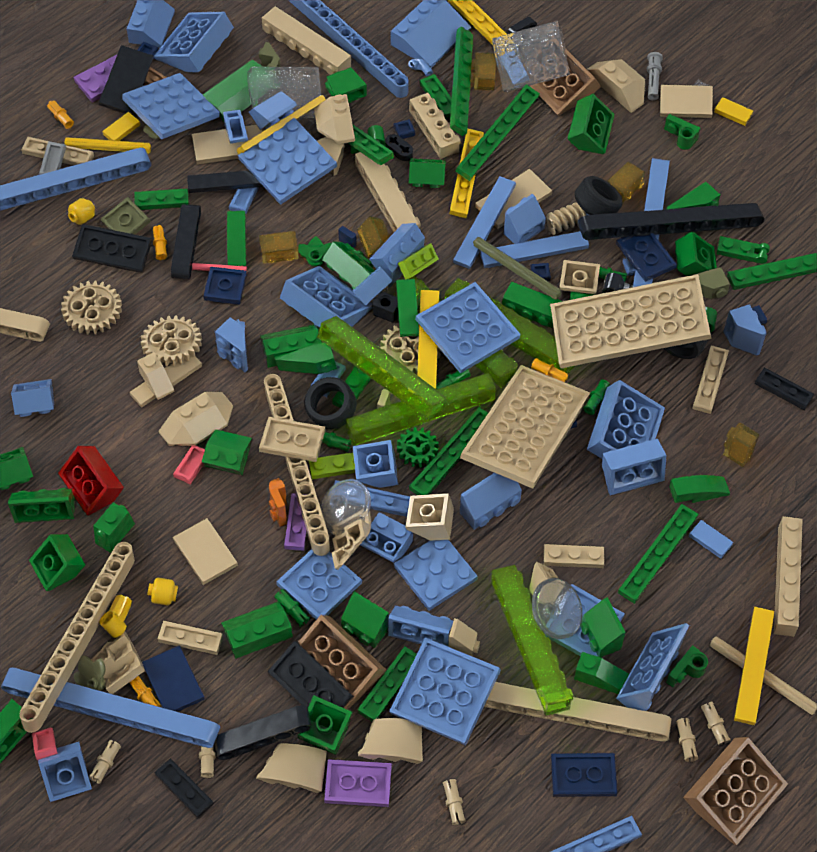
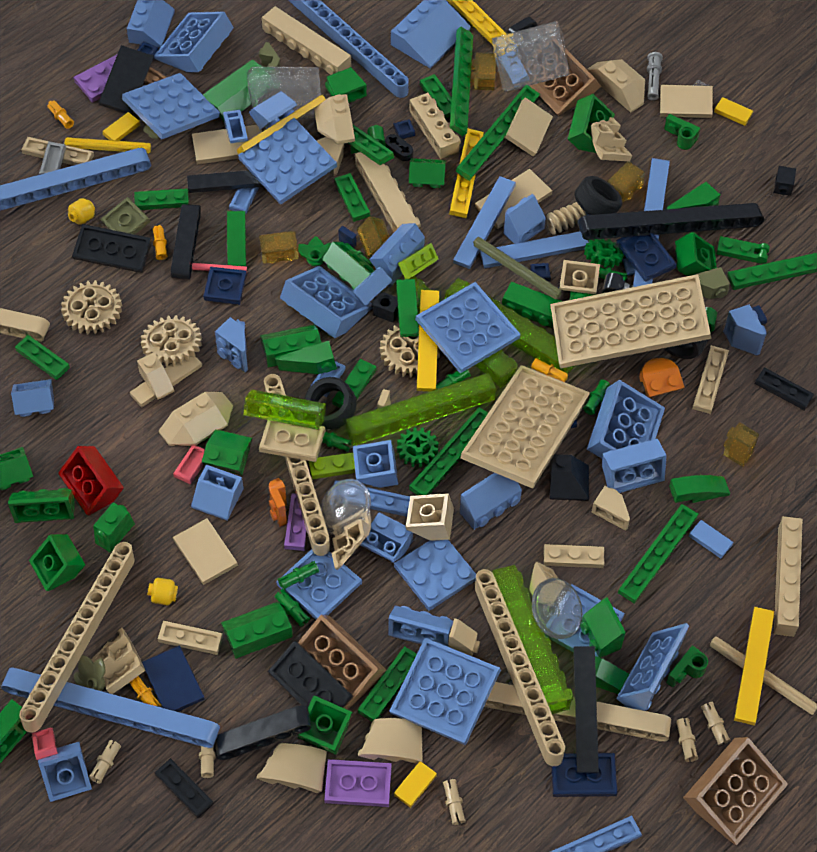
(42, 357): none -> green plate
(114, 619): yellow piece -> none
(217, 492): none -> medium blue slope
(284, 409): none -> clear neon green brick
(298, 575): none -> green pin
(352, 197): none -> green plate
(365, 620): green slope -> none
(382, 368): clear neon green brick -> none
(415, 784): none -> yellow tile
(420, 64): medium blue arm -> none
(522, 672): none -> tan beam
(528, 127): none -> tan tile
(568, 478): none -> black slope
(585, 709): none -> black tile
(603, 252): none -> green gear
(608, 141): none -> tan slope
(611, 507): none -> tan slope
(660, 377): none -> orange slope
(784, 180): none -> black brick

